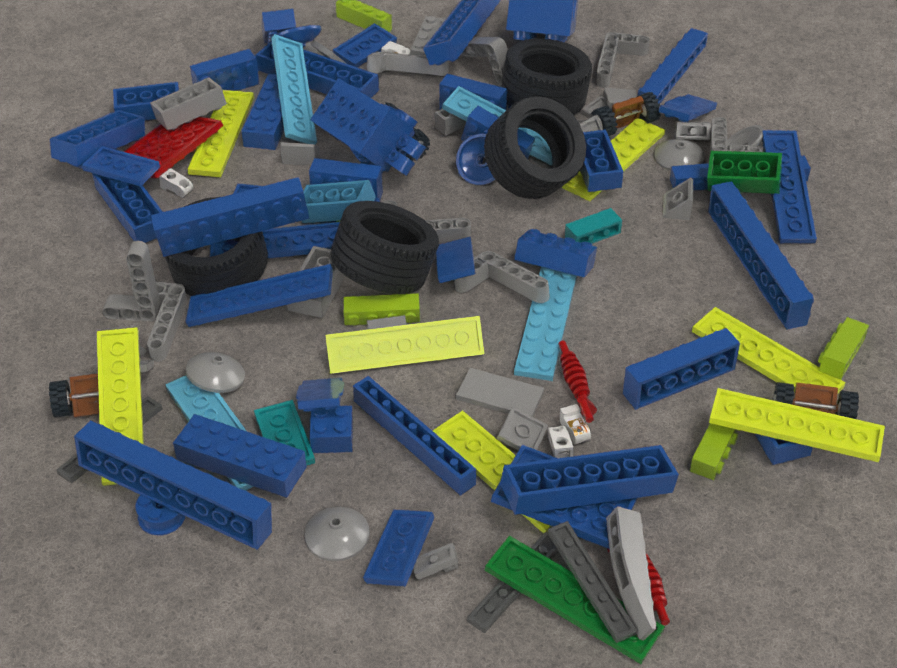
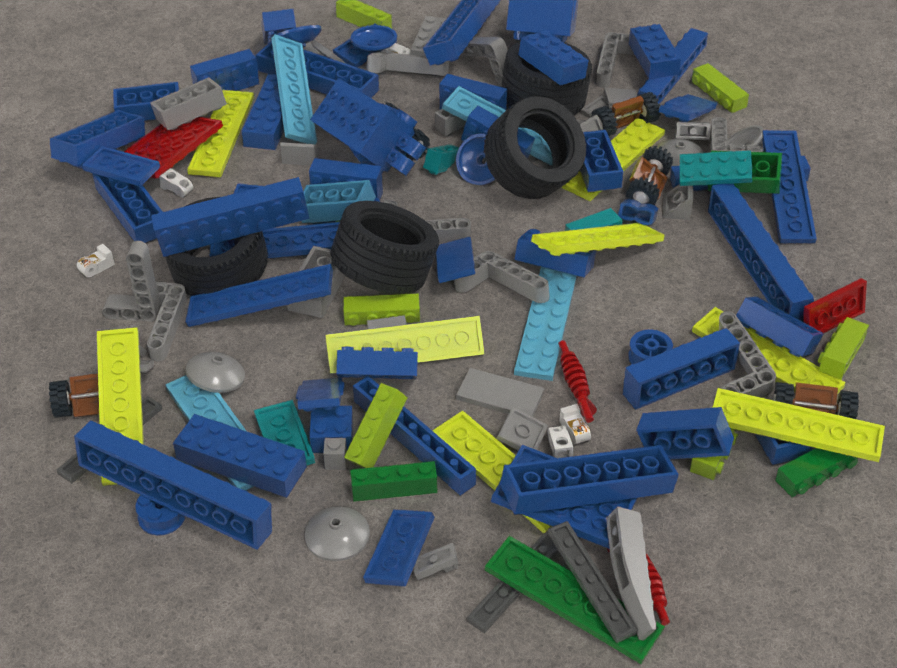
(96, 262): none -> white leg
(334, 453): none -> light grey brick
(373, 38): none -> blue dish
(376, 426): none -> lime brick
(377, 364): none -> blue brick
(394, 481): none -> green brick
(440, 158): none -> teal slope
(553, 57): none -> blue brick
(596, 238): none -> neon yellow plate
(634, 210): none -> blue brick
(648, 344): none -> blue wheel
(650, 176): none -> plate
(654, 51): none -> blue brick
(687, 432): none -> blue brick
(715, 168): none -> teal plate
(720, 88): none -> lime brick
(749, 357): none -> light grey beam
(779, 326): none -> blue brick
(812, 470): none -> green brick
(837, 306): none -> red plate

